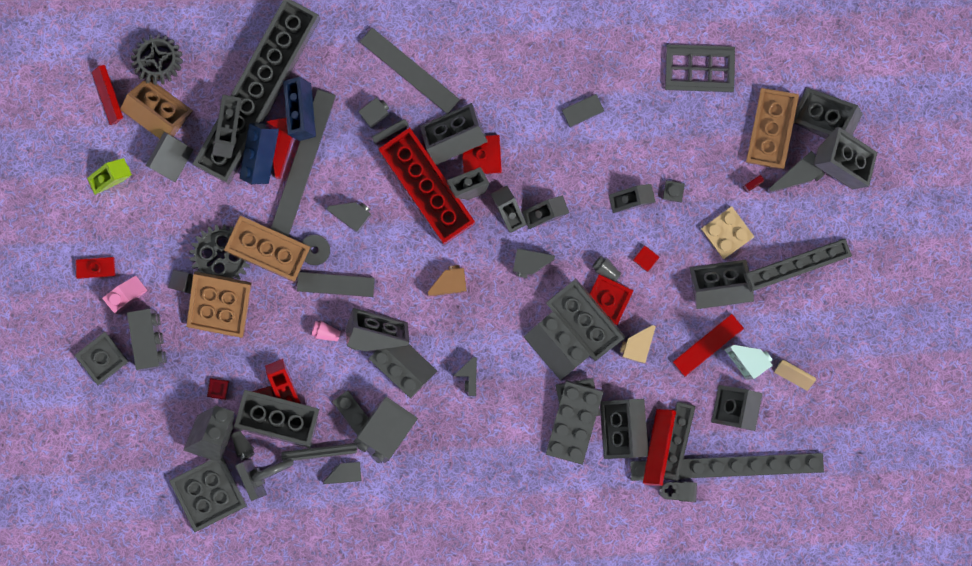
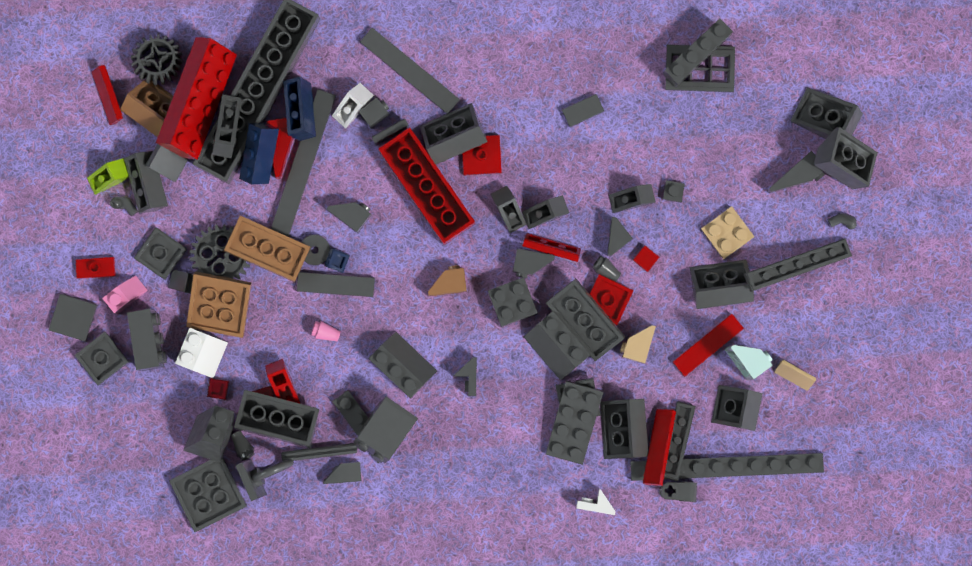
(73, 317): none -> dark grey tile
(123, 203): none -> dark grey arm
(145, 183): none -> dark grey brick
(160, 253): none -> dark grey tile
(196, 98): none -> red brick
(201, 353): none -> white slope
(337, 260): none -> dark blue tile
(352, 103): none -> white slope
(374, 332): dark grey slope -> none
(469, 184): dark grey slope -> none
(512, 302): none -> dark grey brick
(551, 247): none -> red tile
(601, 506): none -> white slope
(618, 237): none -> dark grey slope
(697, 52): none -> dark grey brick
(753, 184): dark red tile -> none
(772, 128): medium nougat plate -> none
(848, 220): none -> dark grey arm

